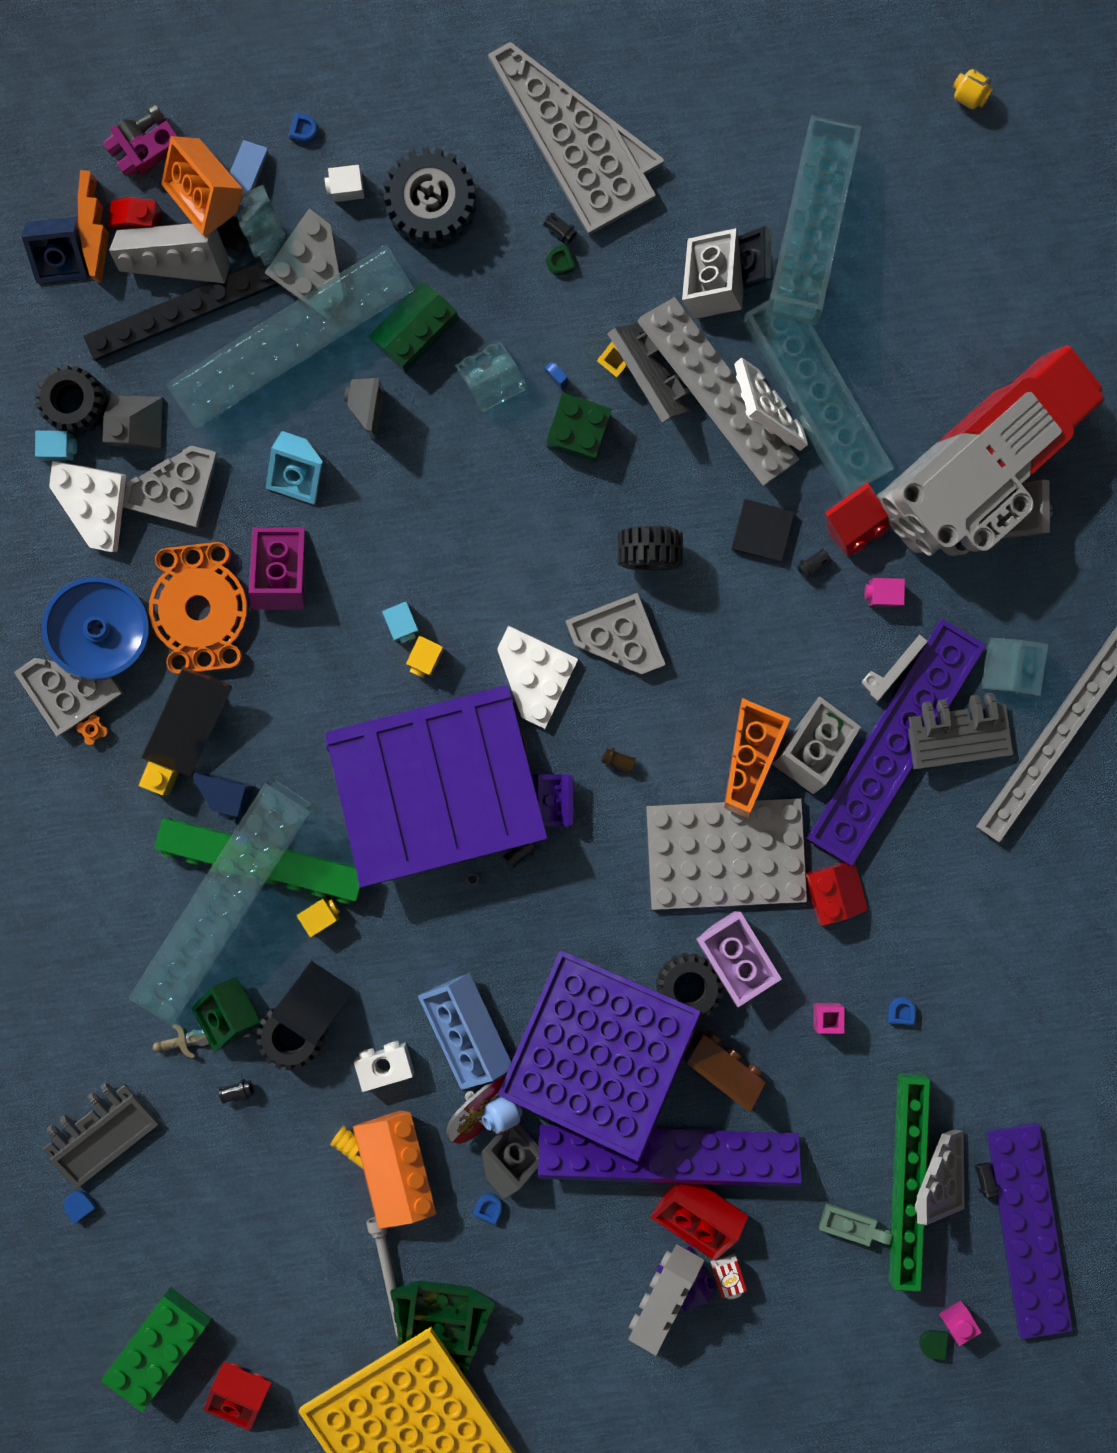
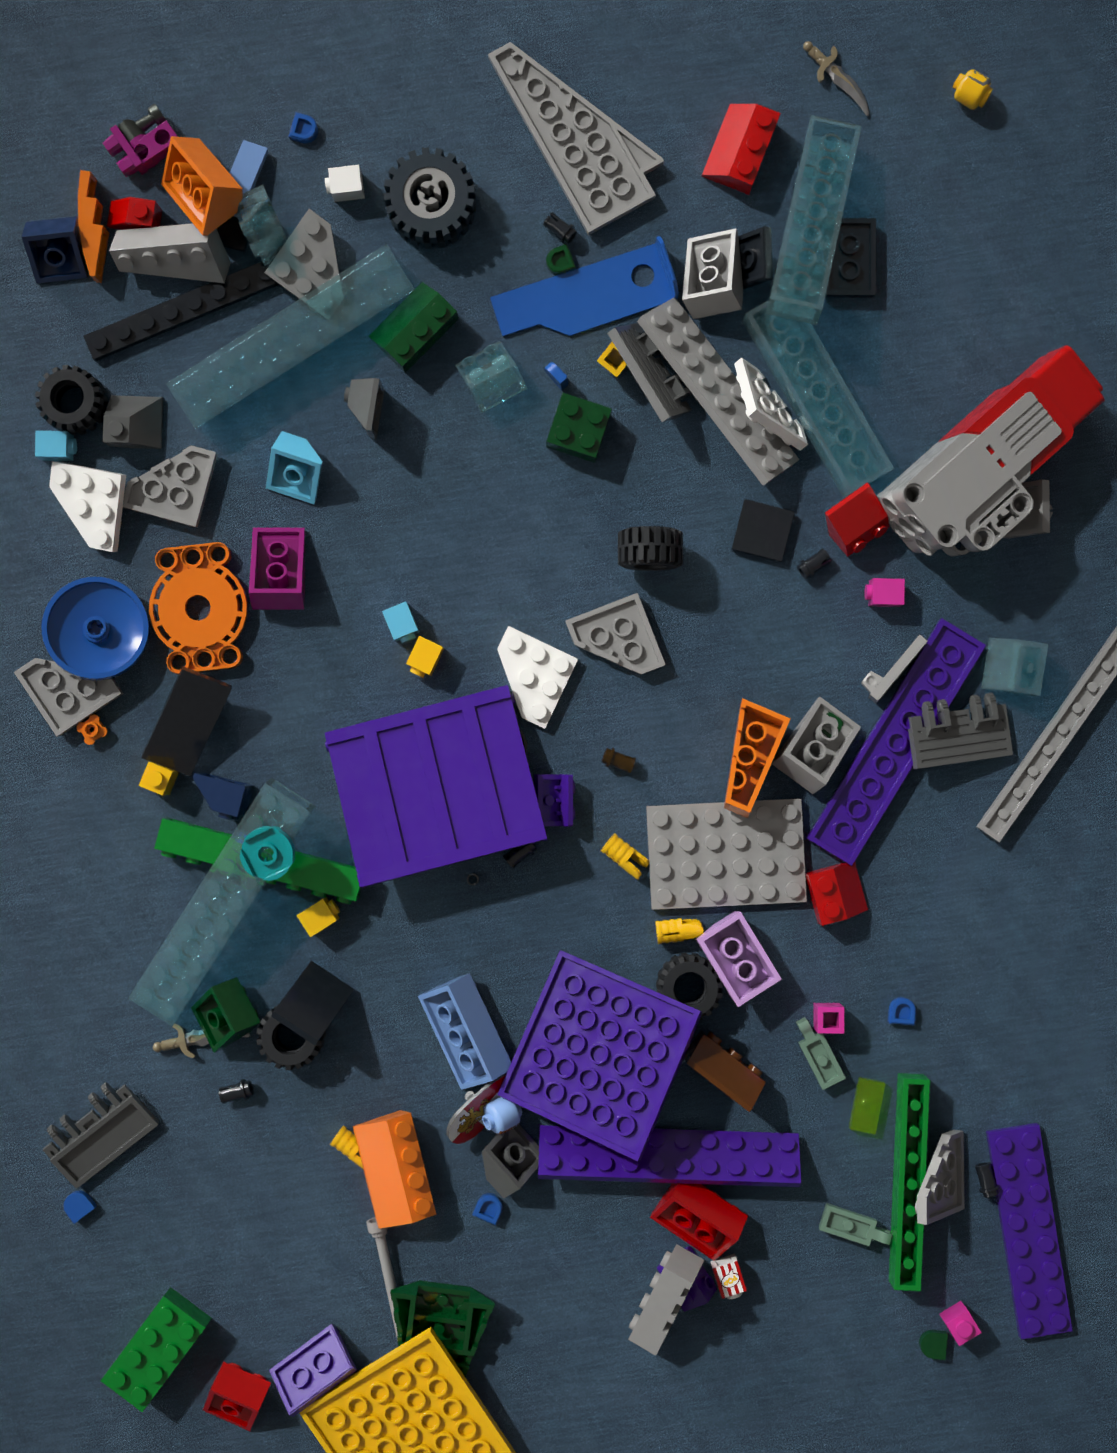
(282, 857): none -> teal plate
(312, 1370): none -> tile
(372, 1077): white brick -> none
(589, 294): none -> blue piece
(620, 853): none -> yellow hinge
(678, 930): none -> yellow hinge
(741, 146): none -> red slope
(819, 1056): none -> sand green plate
(838, 76): none -> piece
(854, 260): none -> black plate
(867, 1105): none -> clear neon green plate

